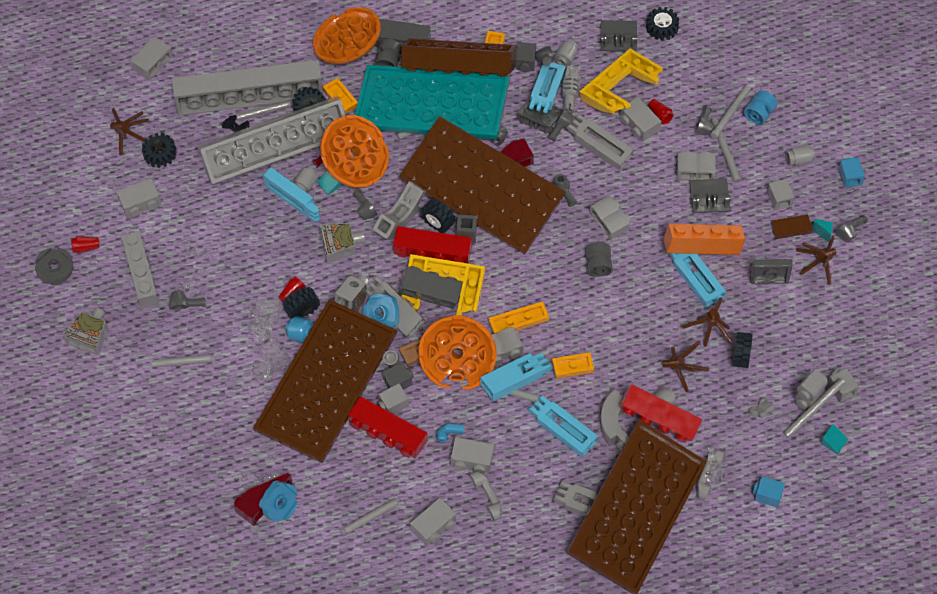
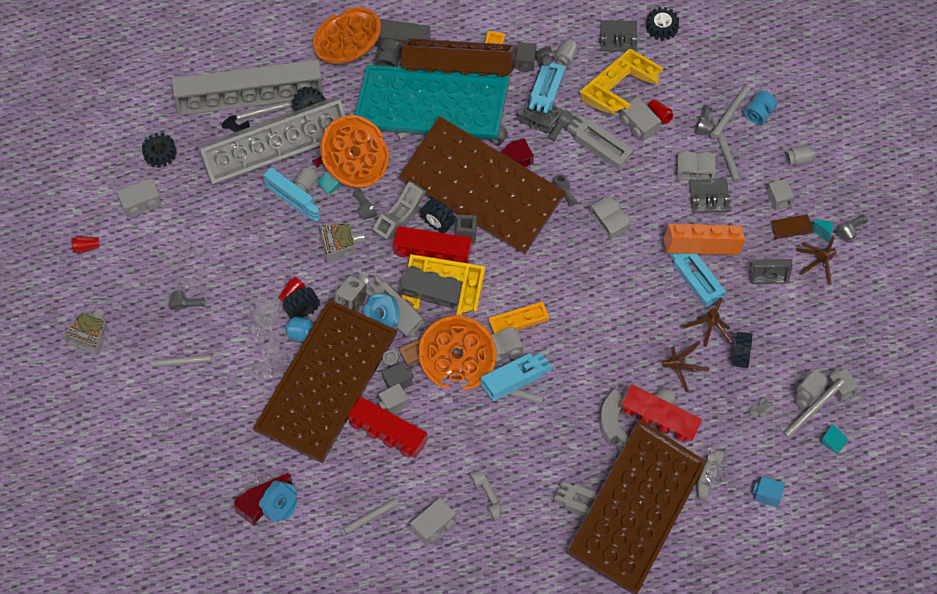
(56, 275): dark grey plate -> none
(123, 127): reddish brown plant -> none
(140, 270): light grey brick -> none
(151, 58): light grey brick -> none
(337, 89): light orange plate -> none
(447, 429): dark azure arm -> none
(472, 455): light grey brick -> none
(570, 88): light grey hinge -> none
(570, 432): medium azure hinge -> none
(573, 365): light orange plate -> none
(599, 259): dark grey wheel -> none
(851, 172): dark azure brick -> none

